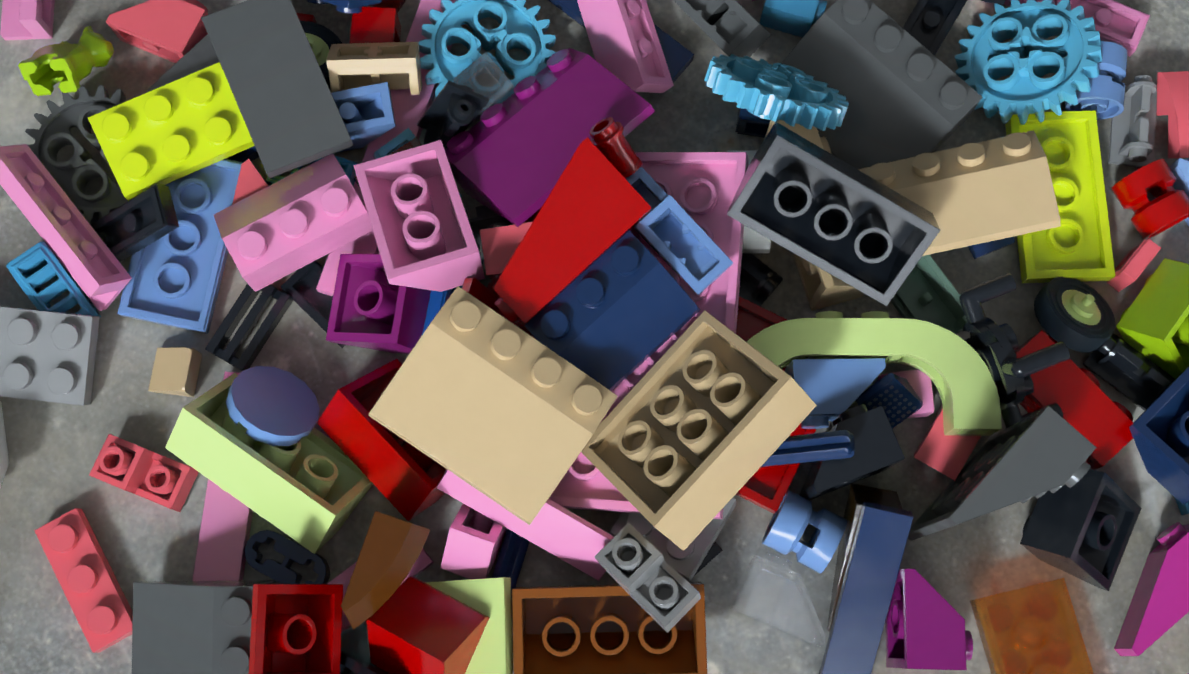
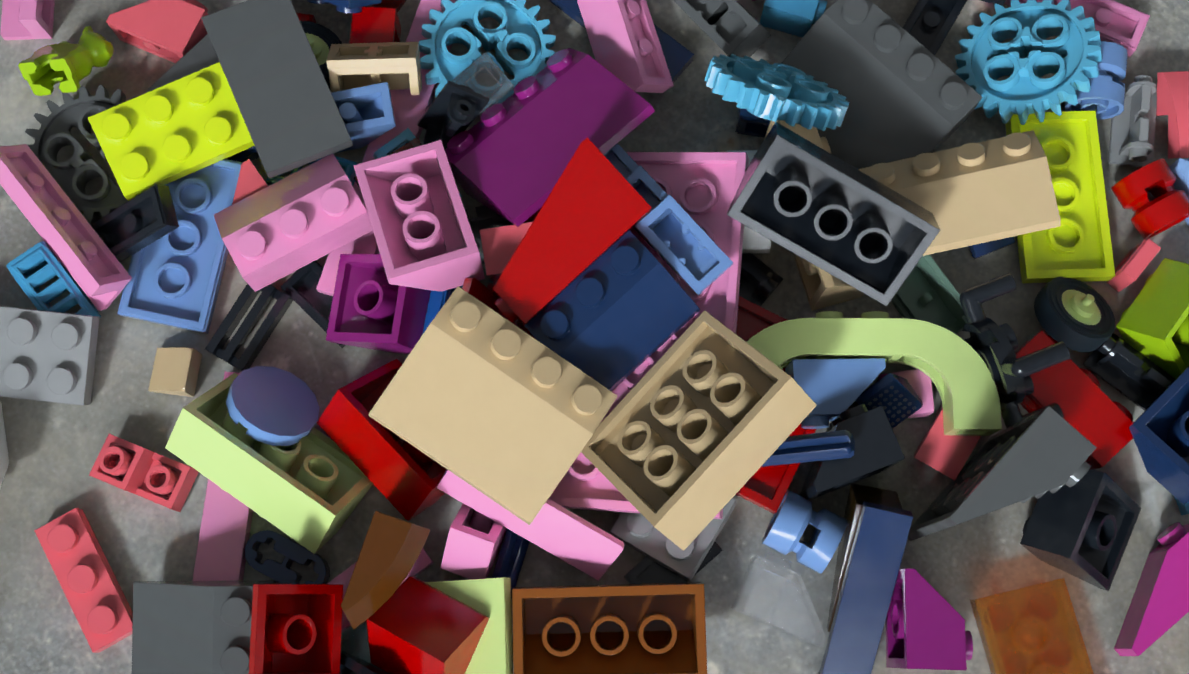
(609, 138): red pin -> none
(648, 577): light grey slope -> none

